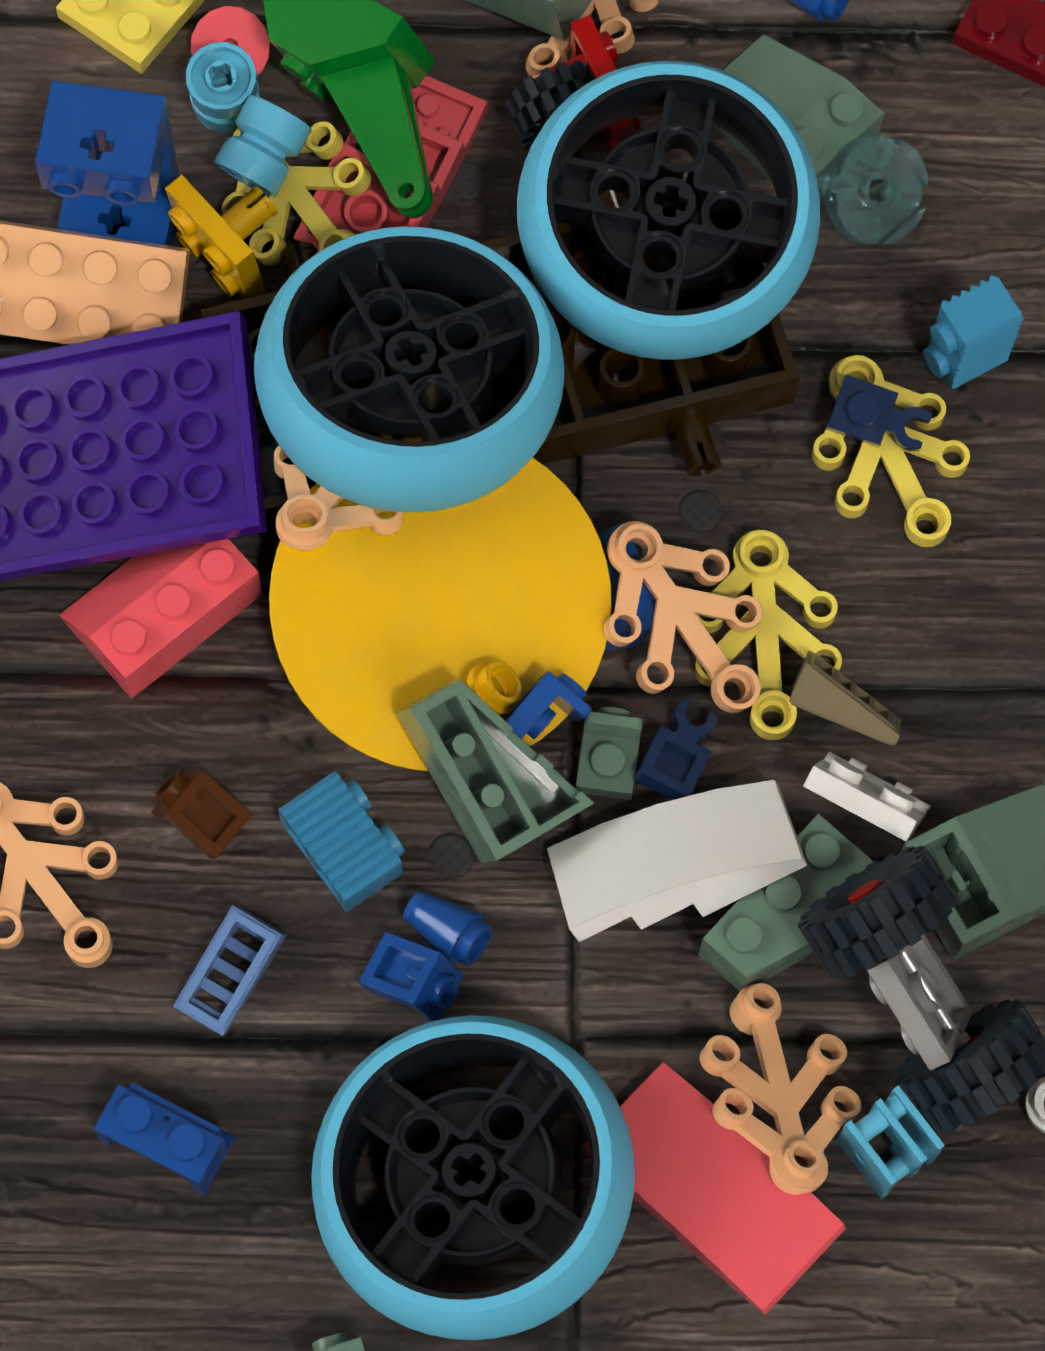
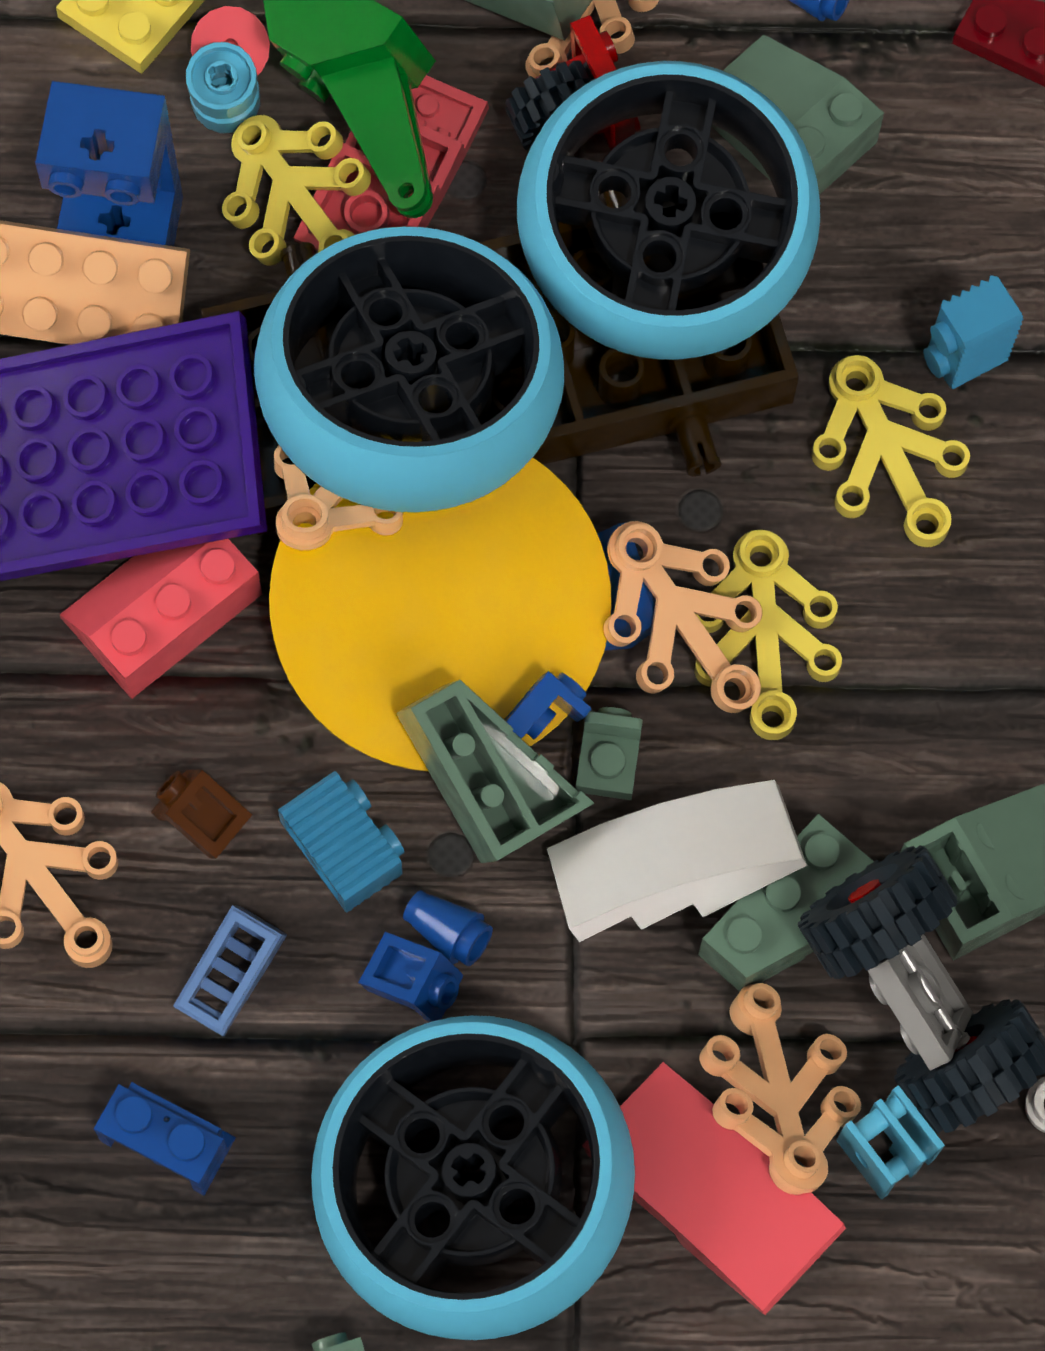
(221, 236): yellow plate -> none
(264, 143): medium azure wheel -> none
(496, 685): yellow plate -> none
(675, 756): dark blue plate -> none
(837, 698): dark tan slope -> none
(848, 182): clear light blue plate -> none
(867, 795): white plate -> none
(868, 412): dark blue plate -> none

